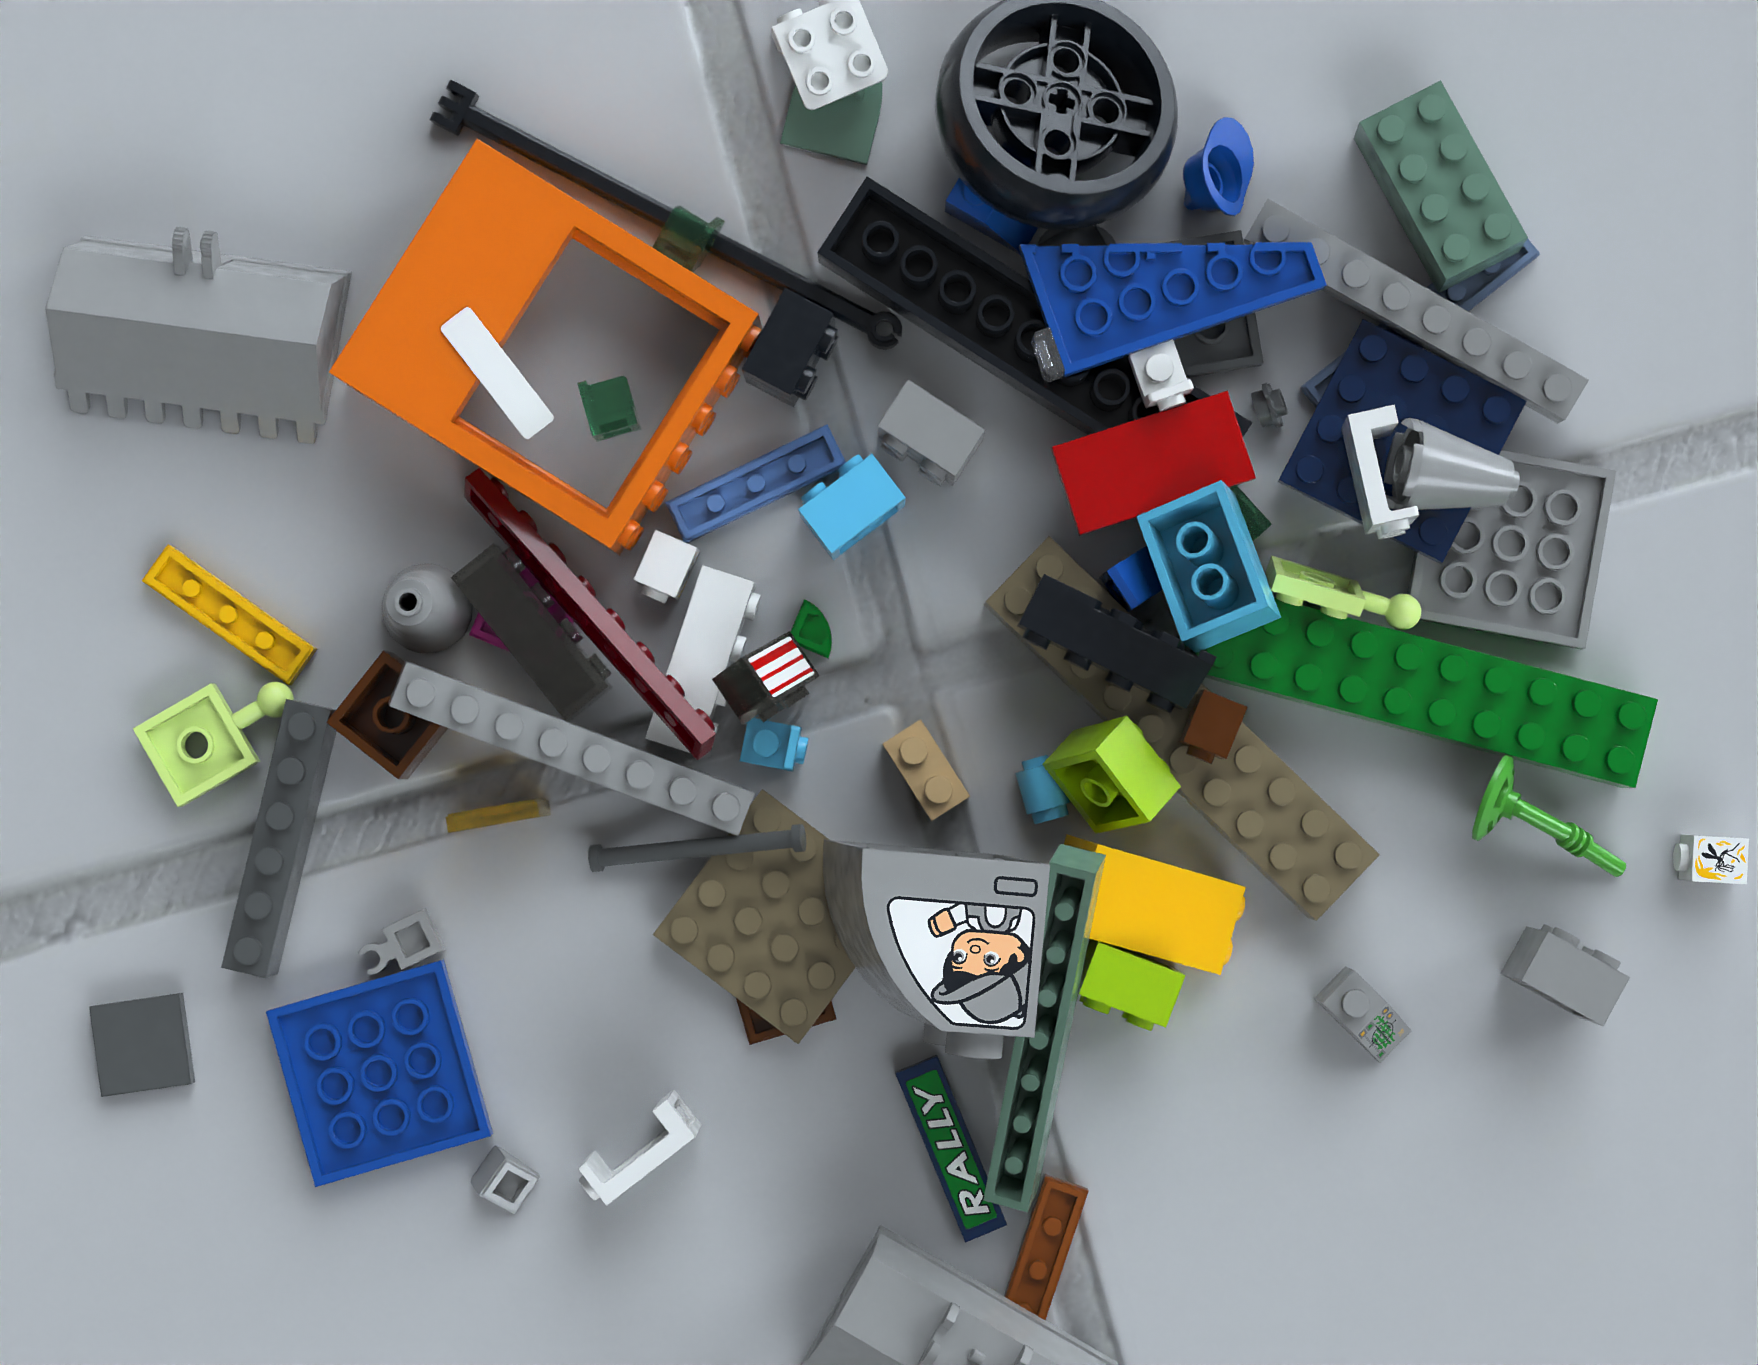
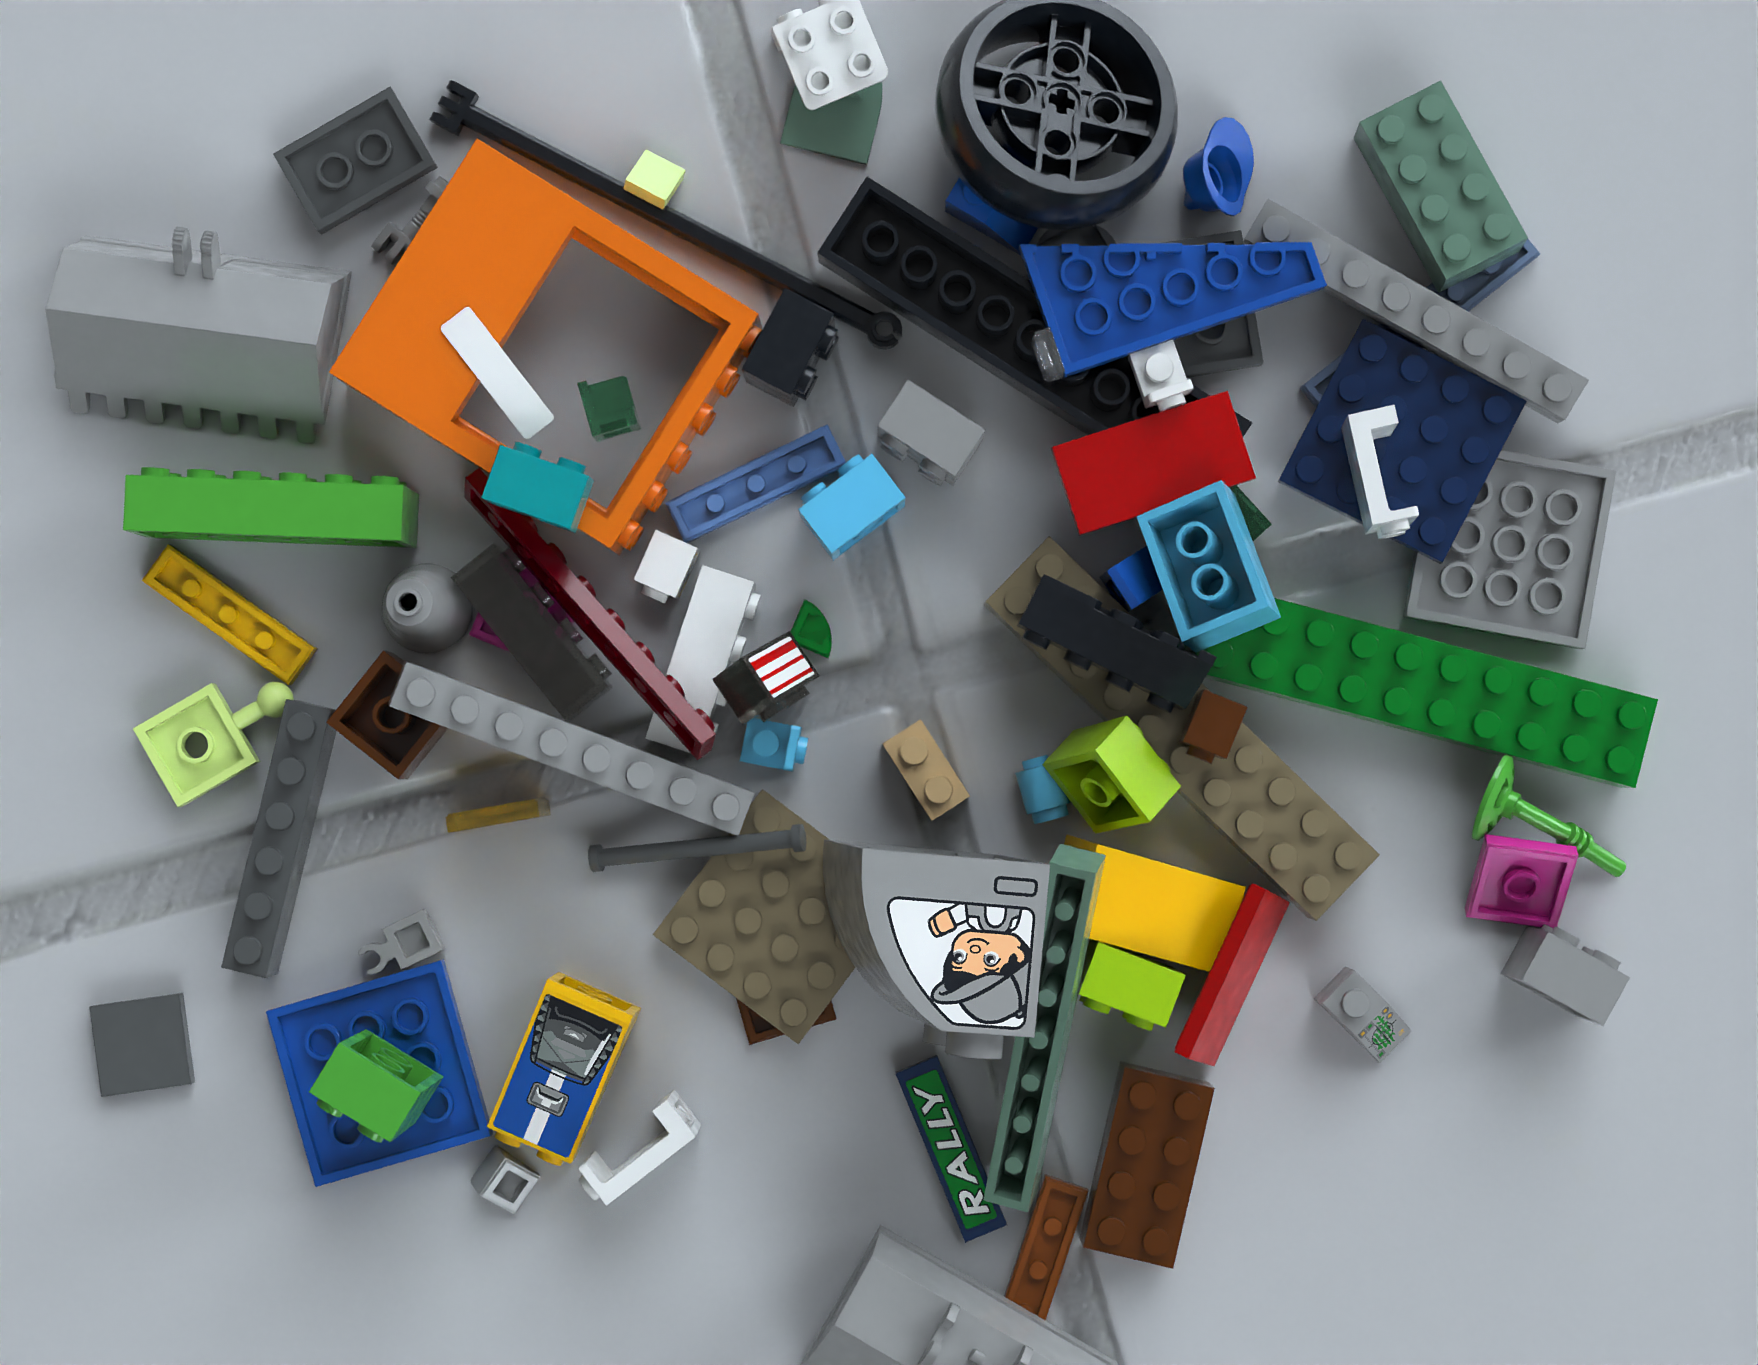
(271, 510): none -> bright green brick
(355, 160): none -> dark grey plate
(375, 1086): none -> bright green brick
(403, 238): none -> light grey hinge
(538, 487): none -> teal brick
(562, 1068): none -> slope
(654, 179): none -> yellowish green tile
(687, 238): panel -> none
(1146, 1164): none -> reddish brown brick
(1231, 975): none -> red tile
(1269, 406): dark grey plate -> none
(1337, 594): yellowish green plate -> none
(1445, 471): light grey cone -> none
(1520, 881): none -> dark pink tile
(1712, 859): white brick -> none

